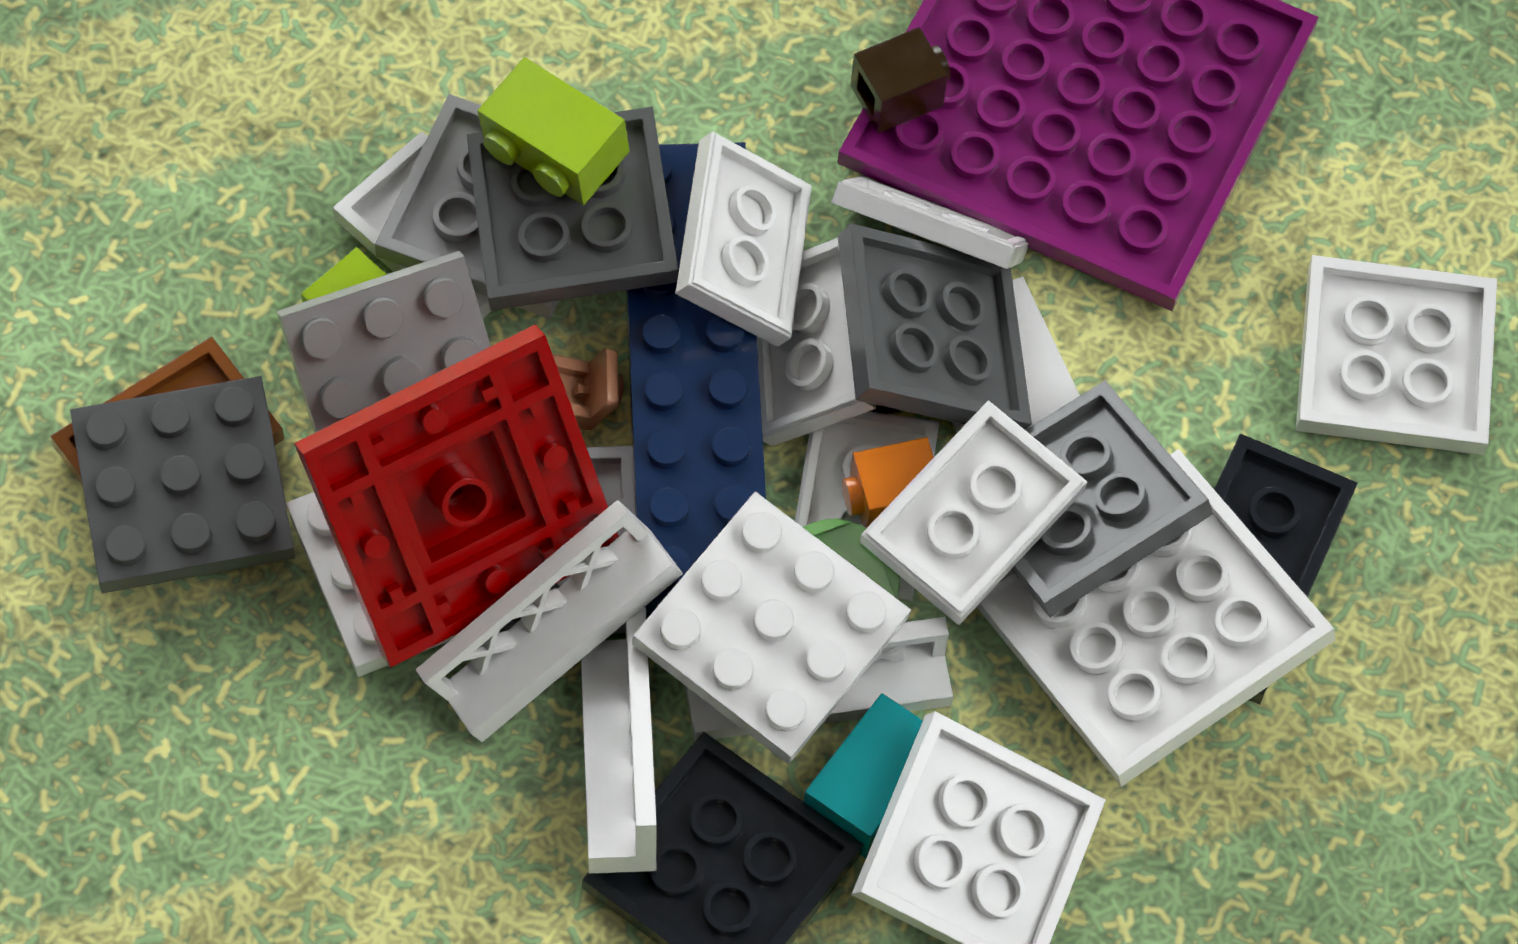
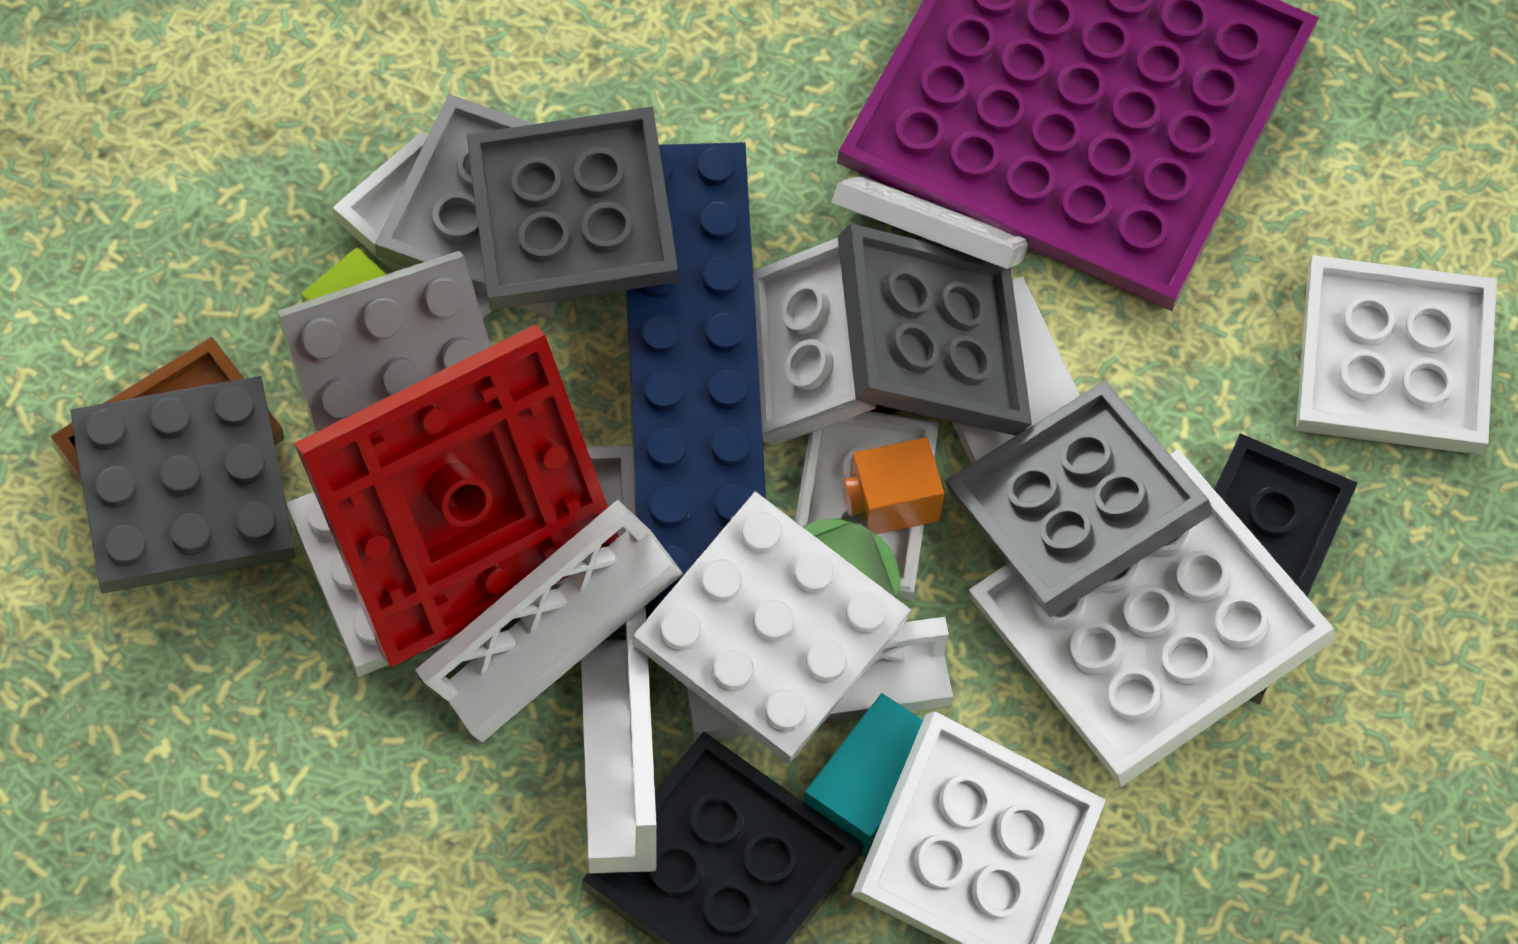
(553, 132): lime brick -> none
(592, 386): nougat bracket -> none
(744, 239): white tile -> none
(900, 79): dark brown brick -> none
(973, 512): white tile -> none

